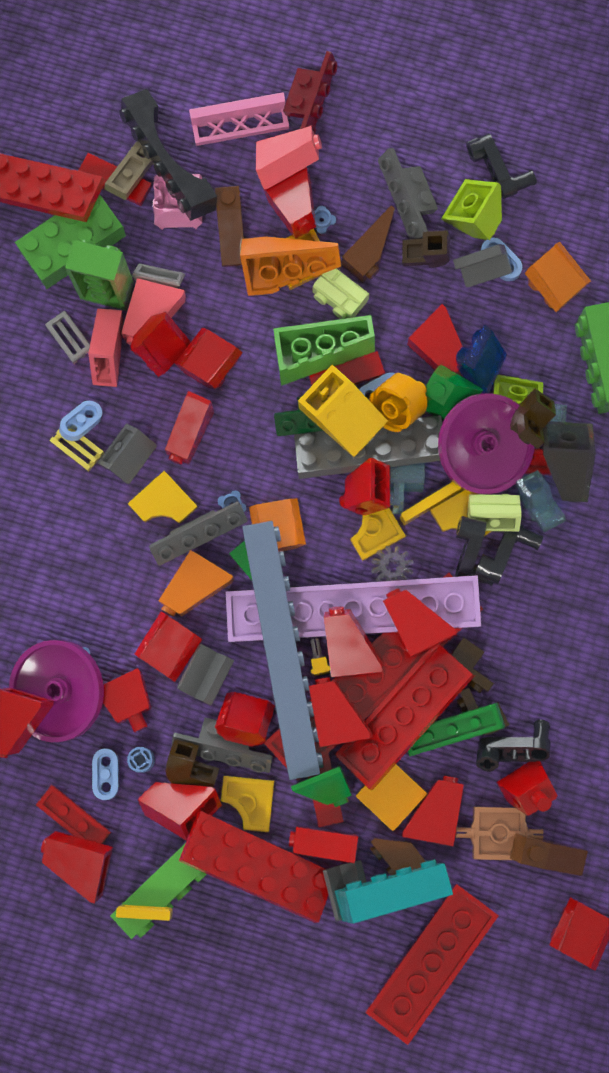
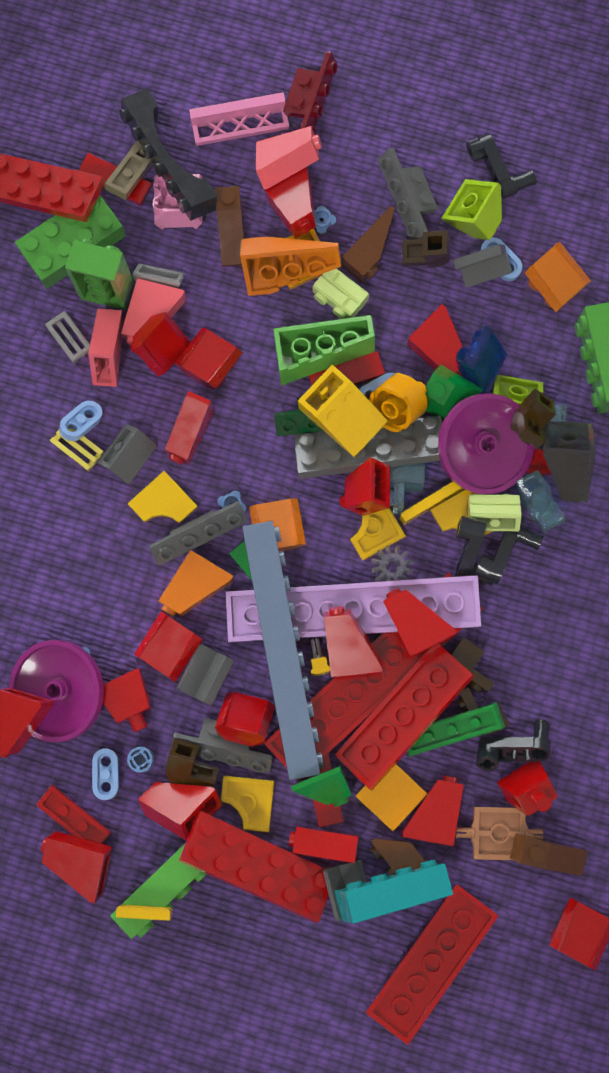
(335, 715): red slope -> none

